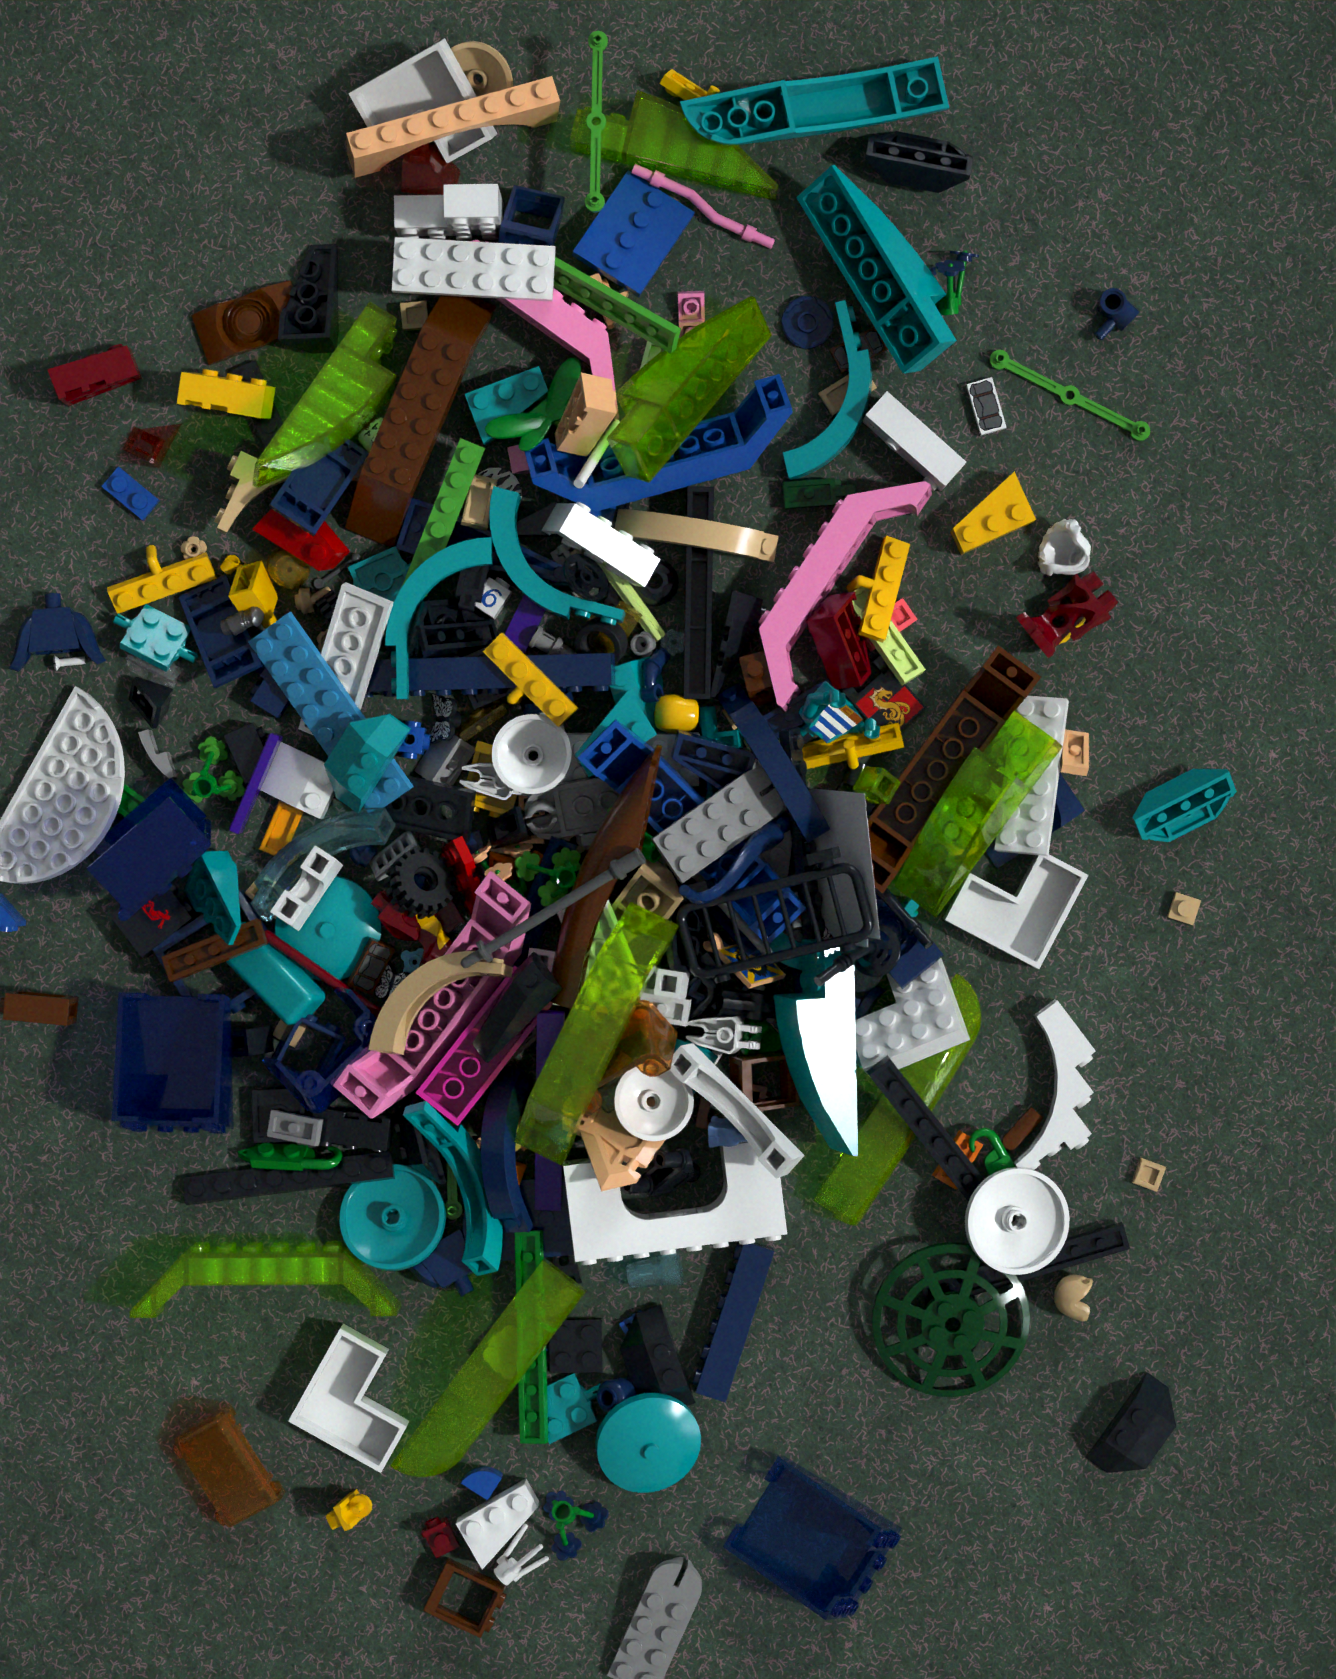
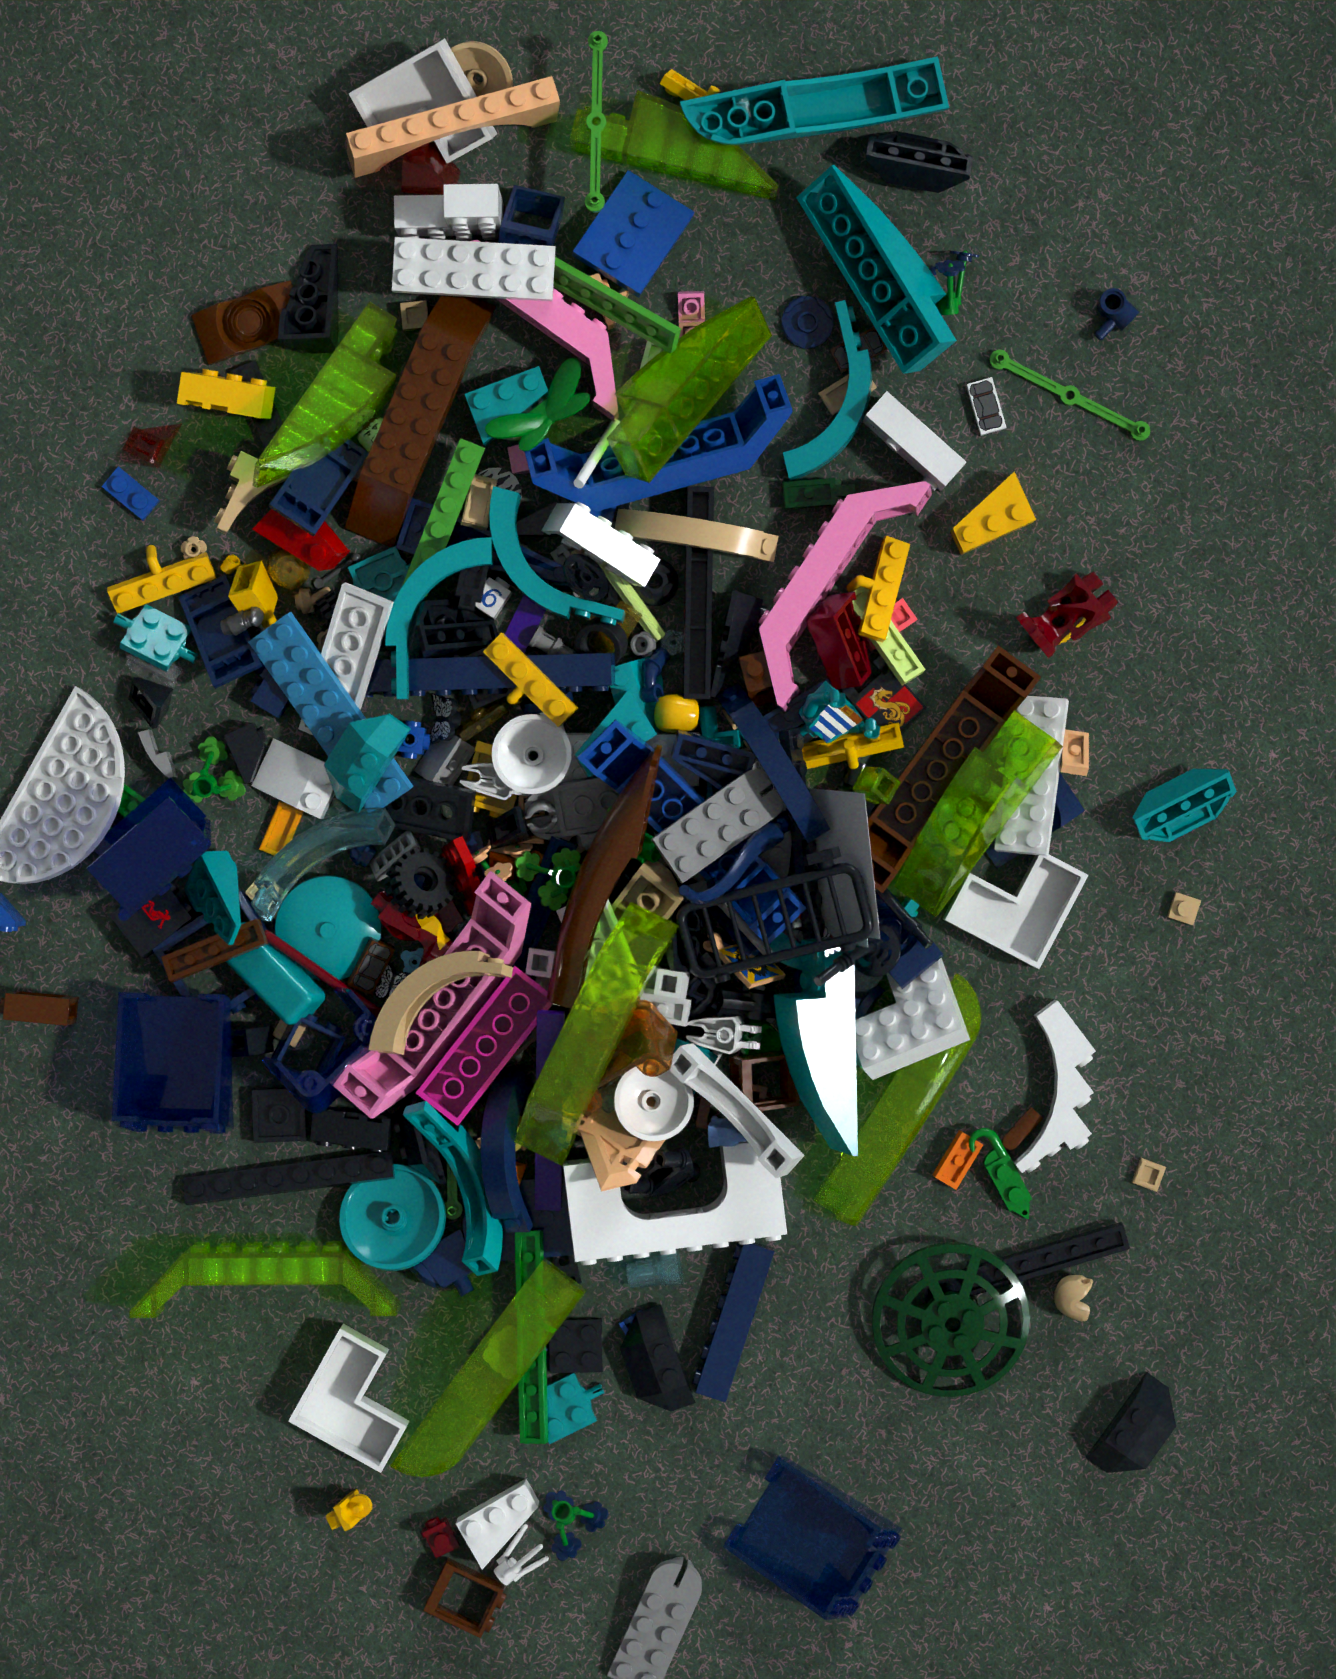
(54, 632): dark blue torso -> none
(67, 661): white piece -> none
(94, 374): dark red wedge -> none
(227, 1467): clear orange windscreen -> none
(255, 783): dark purple tile -> none
(288, 1157): green plate -> none
(295, 1127): light grey plate -> none
(317, 875): white arch -> none
(482, 1480): blue brick -> none
(521, 1000): black wedge -> none
(586, 415): light nougat wedge -> none
(614, 1392): dark blue head -> none
(617, 869): dark grey bar -> none
(648, 1442): teal dish -> none
(747, 232): bright pink bar -> none
(925, 1126): black plate -> none
(1038, 1227): white dish -> none
(1064, 549): white hair -> none

